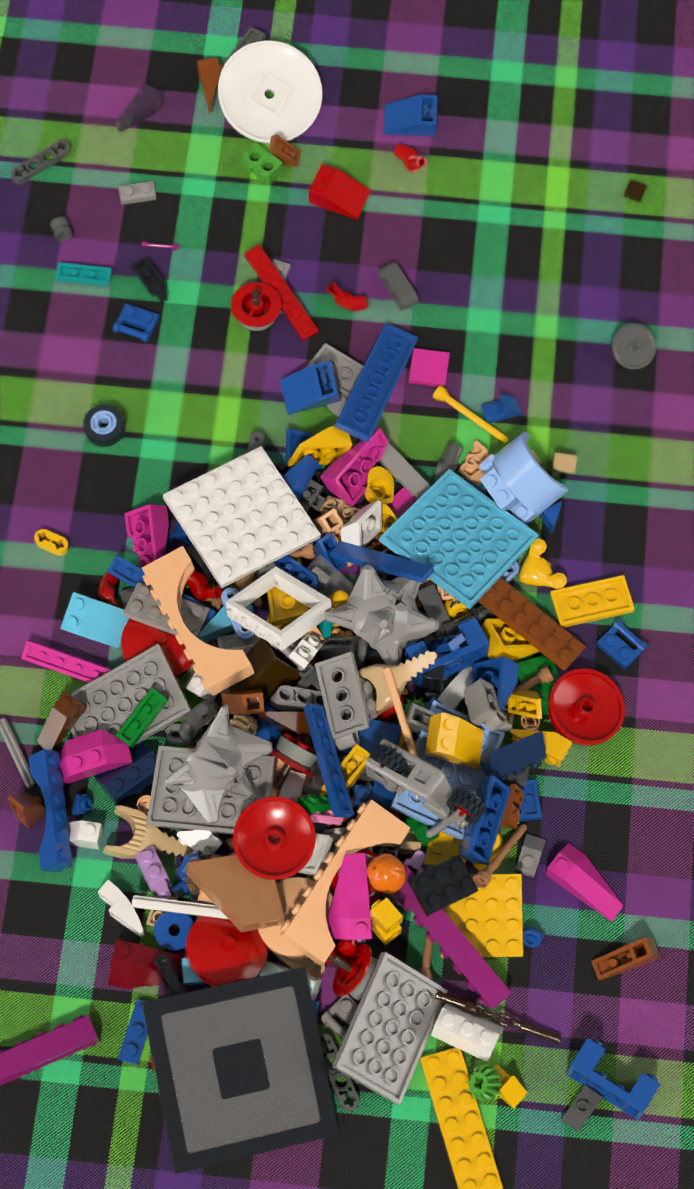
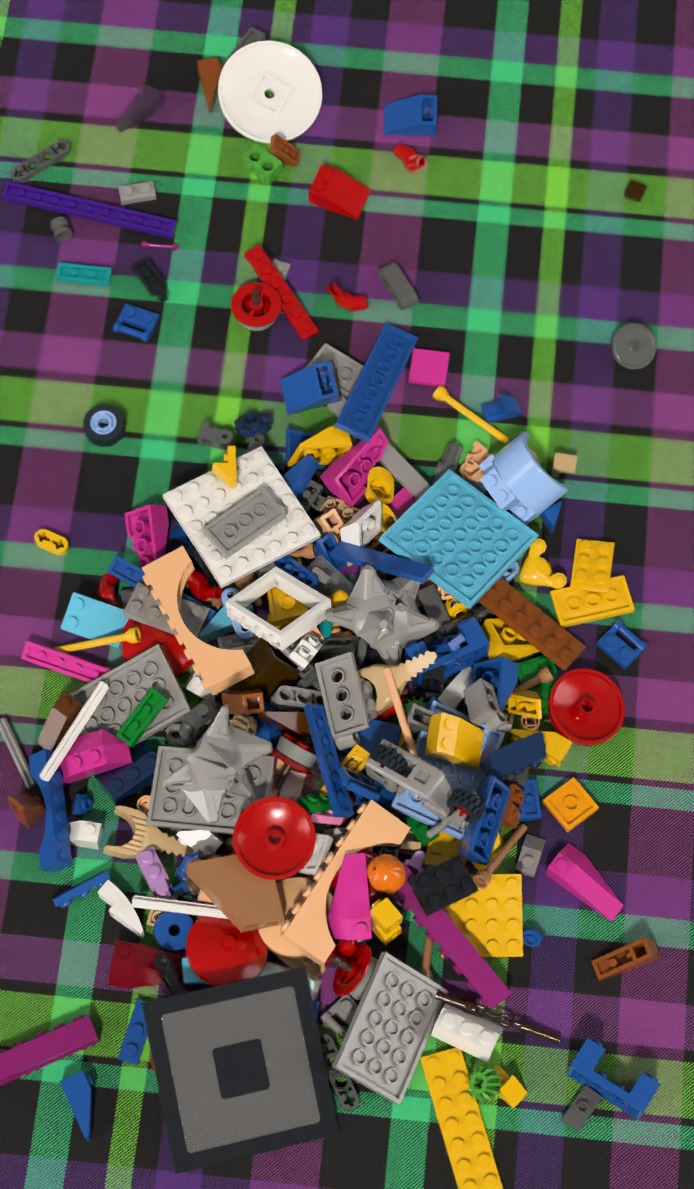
(74, 731): none -> white axle
(80, 1097): none -> blue slope
(81, 889): none -> blue plate
(89, 209): none -> dark purple plate
(132, 635): none -> yellow piece
(214, 437): none -> dark grey leg
(227, 470): none -> yellow slope
(244, 523): none -> light grey plate
(253, 423): none -> dark blue plate
(358, 783): none -> blue plate
(570, 804): none -> light orange plate
(592, 565): none -> yellow plate

